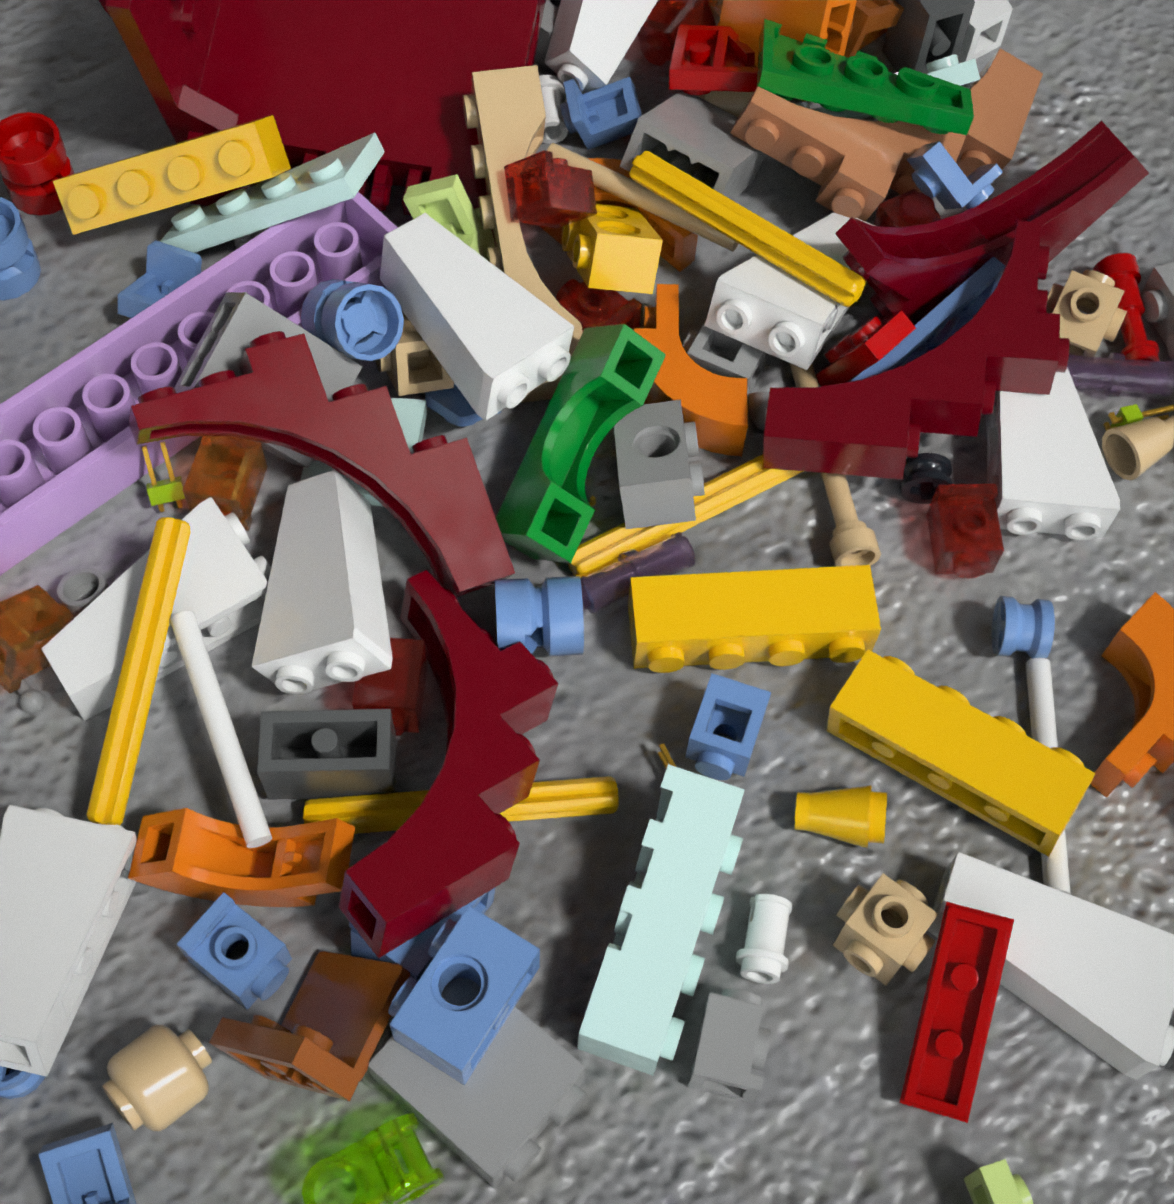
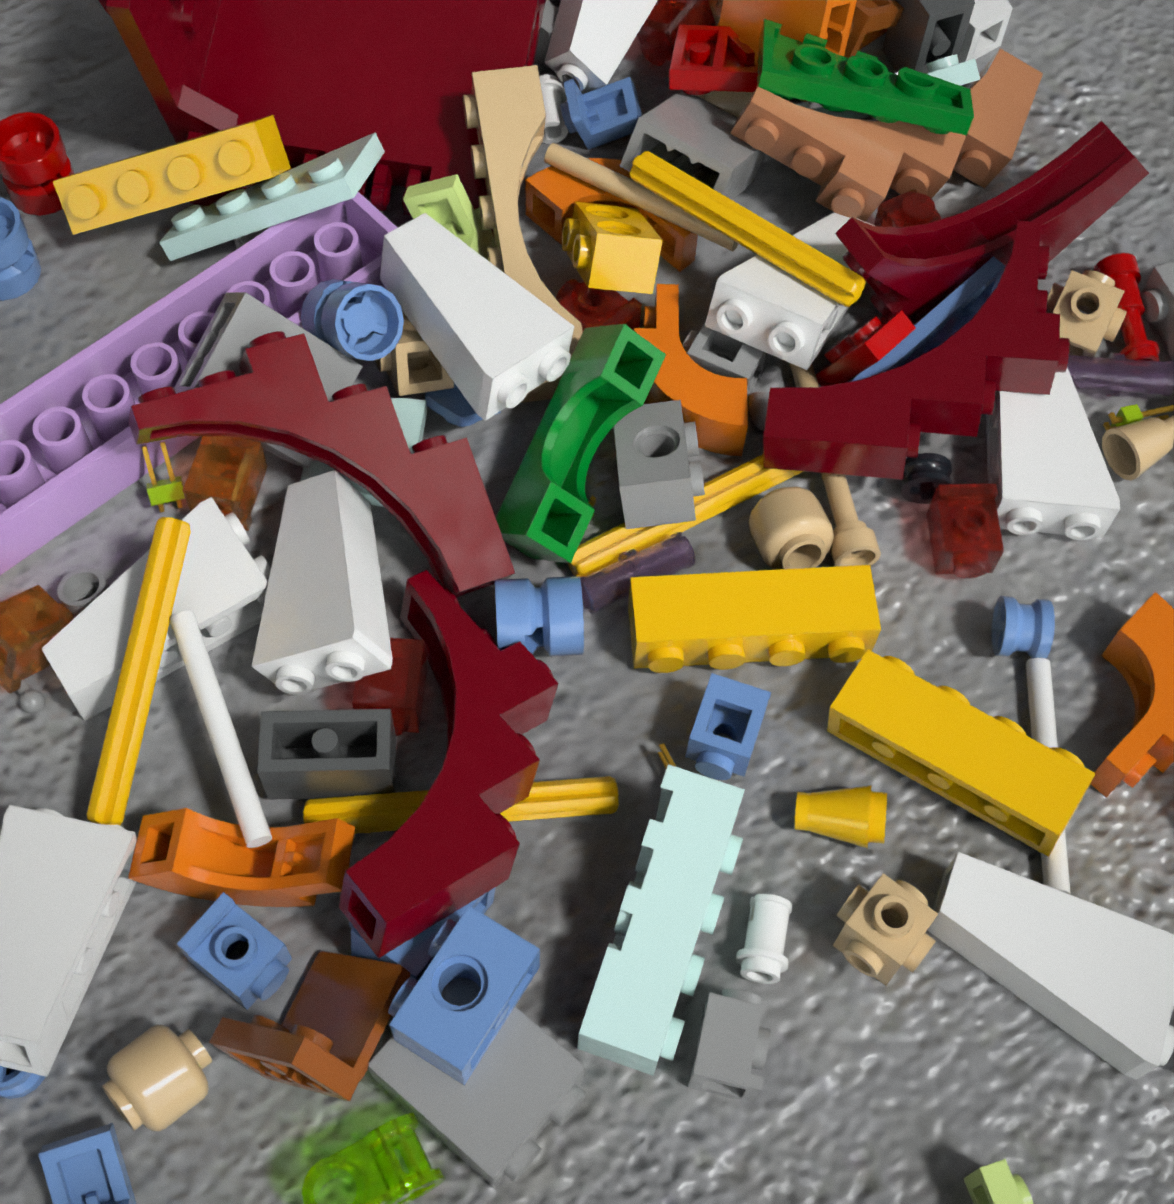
(165, 271): medium blue bracket -> none
(549, 191): clear red brick -> none
(791, 529): none -> tan head
(942, 178): medium blue bracket -> none
(957, 1011): red tile -> none

